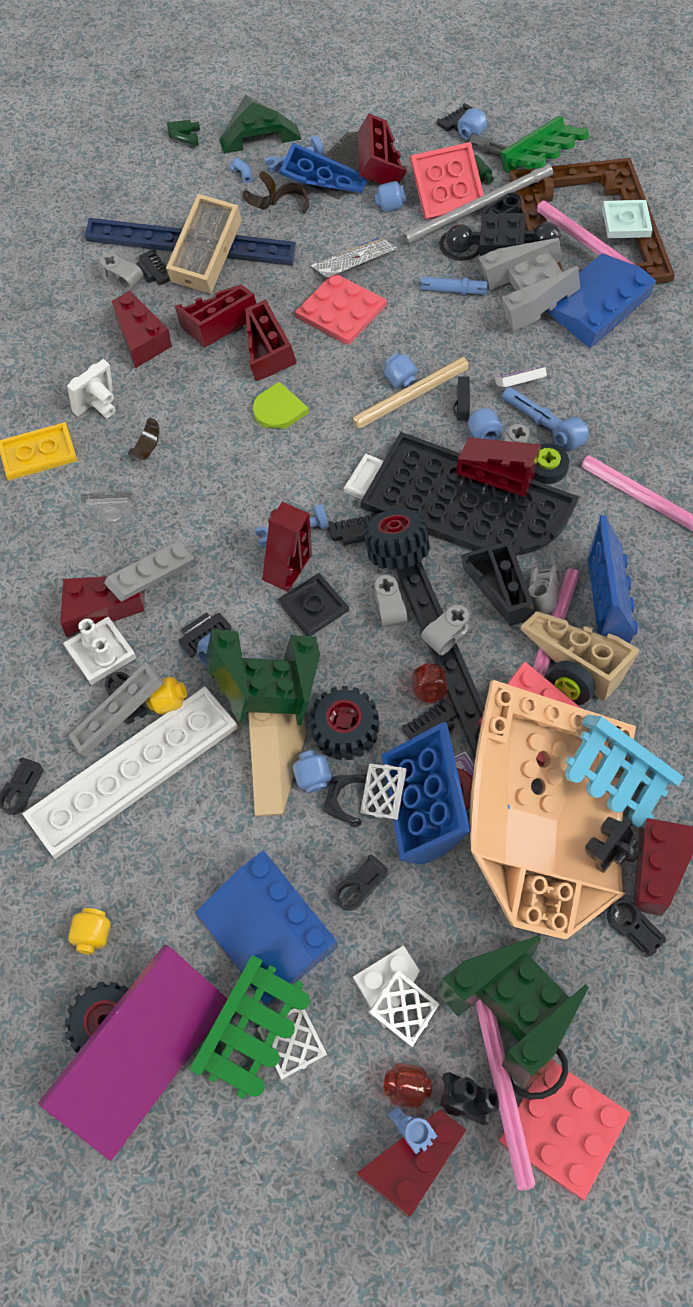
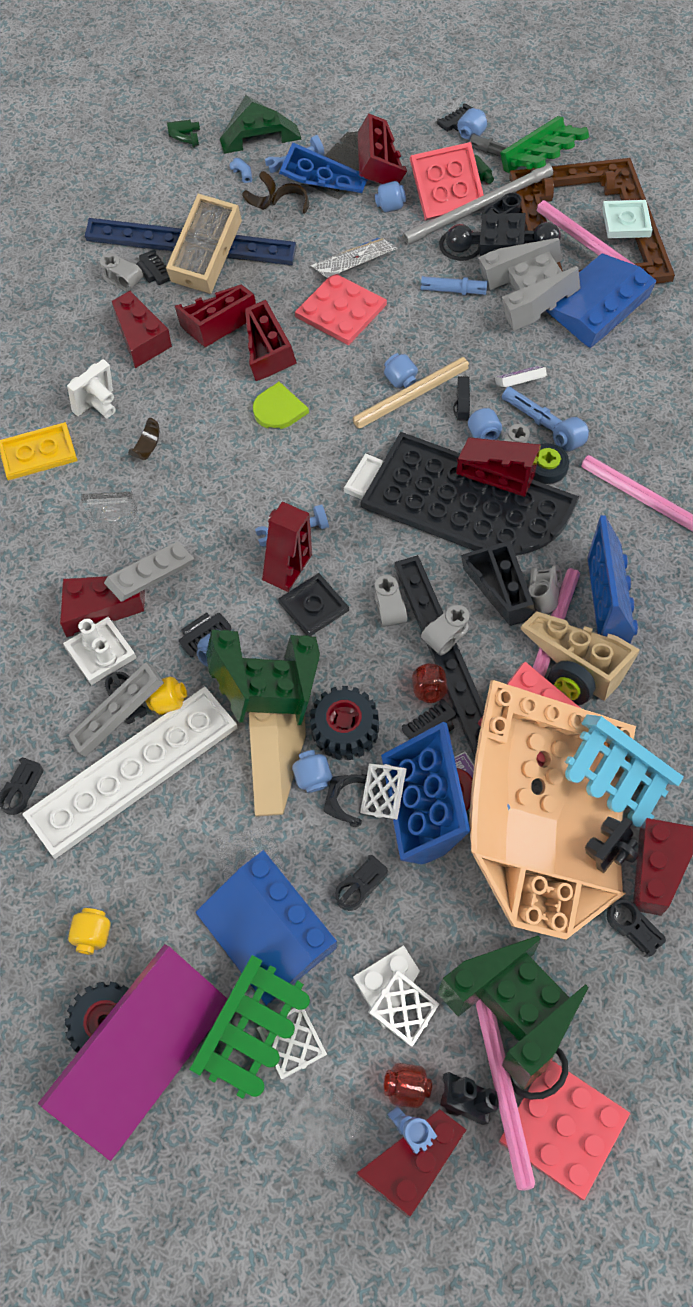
(349, 535): black piece -> none
(396, 538): black wheel -> none

